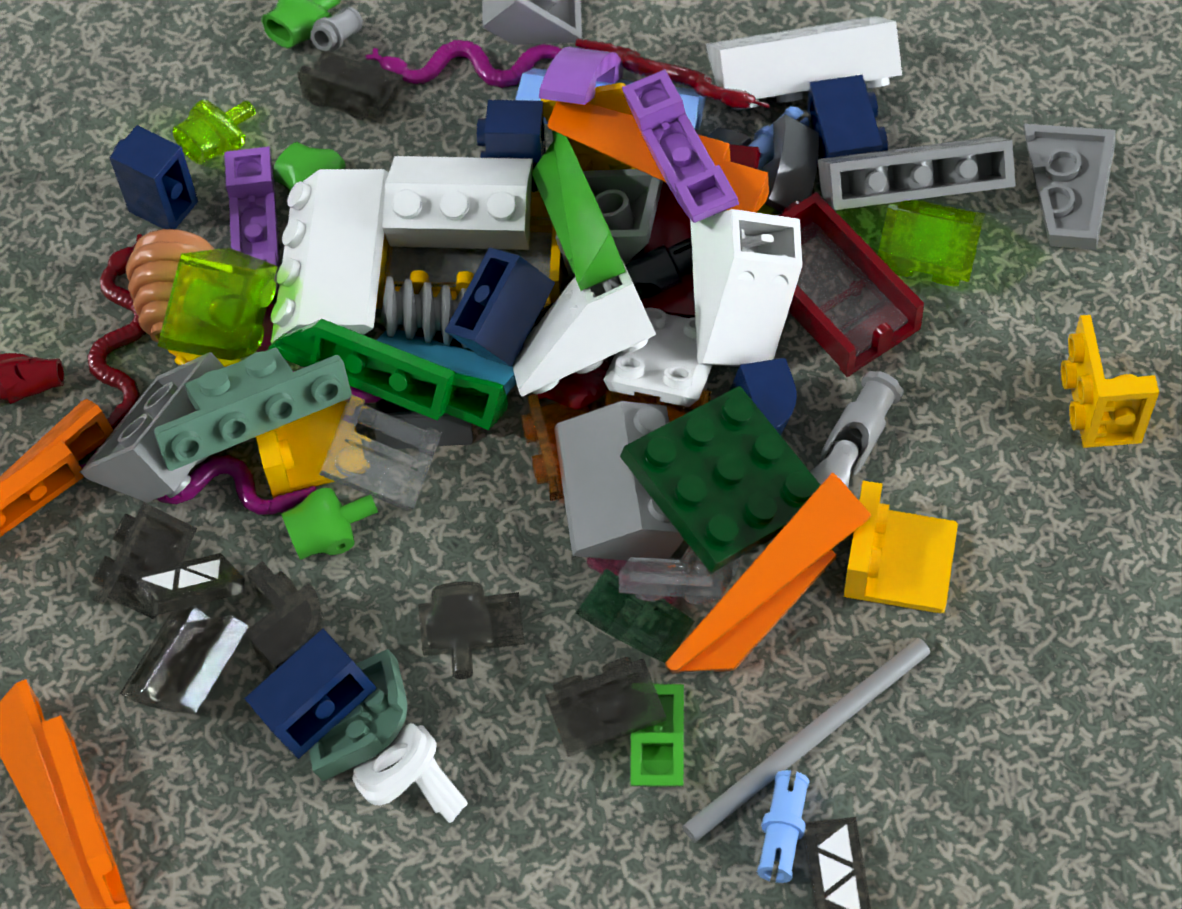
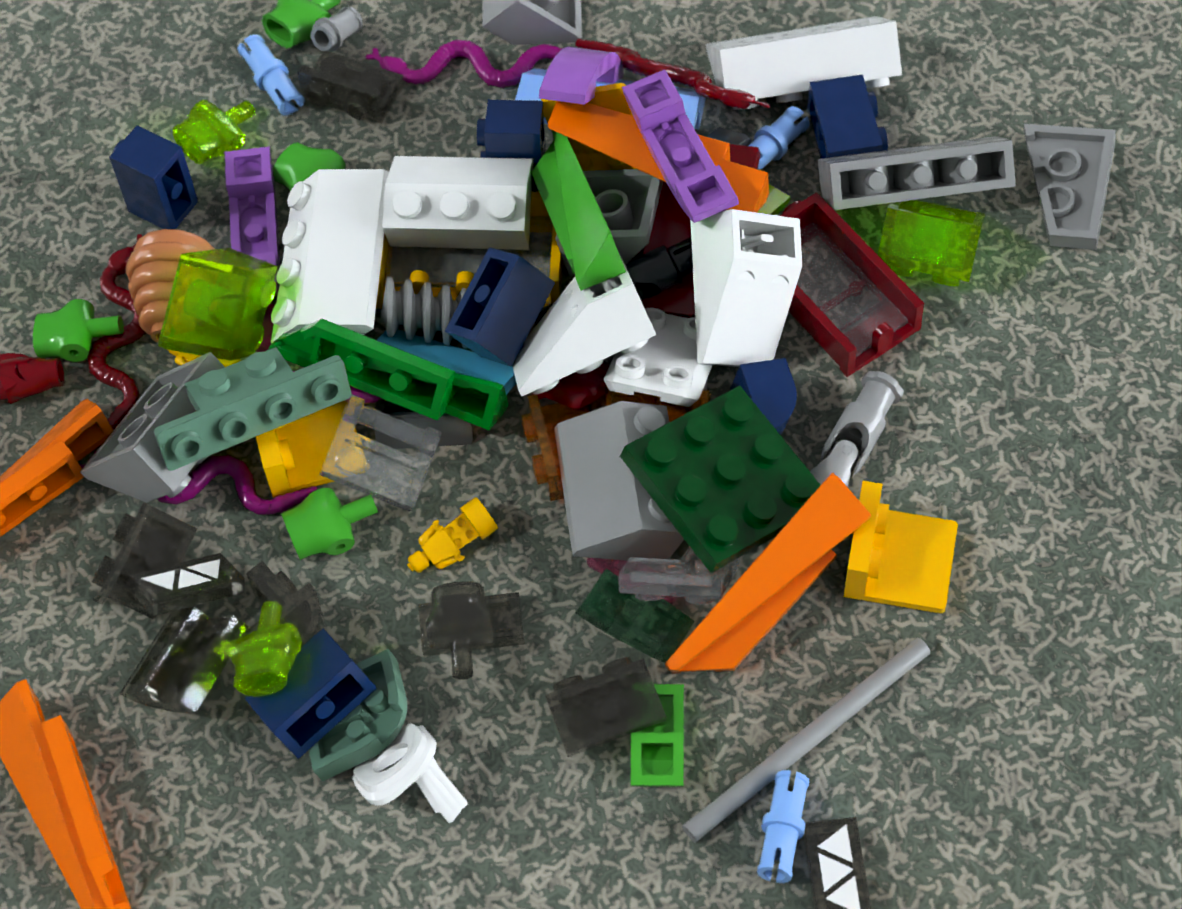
(70, 330): none -> bright green piece
(265, 655): none -> clear neon green piece
(271, 74): none -> light blue pin
(442, 543): none -> yellow piece
(794, 163): dark grey slope -> none
(1102, 408): yellow bracket -> none

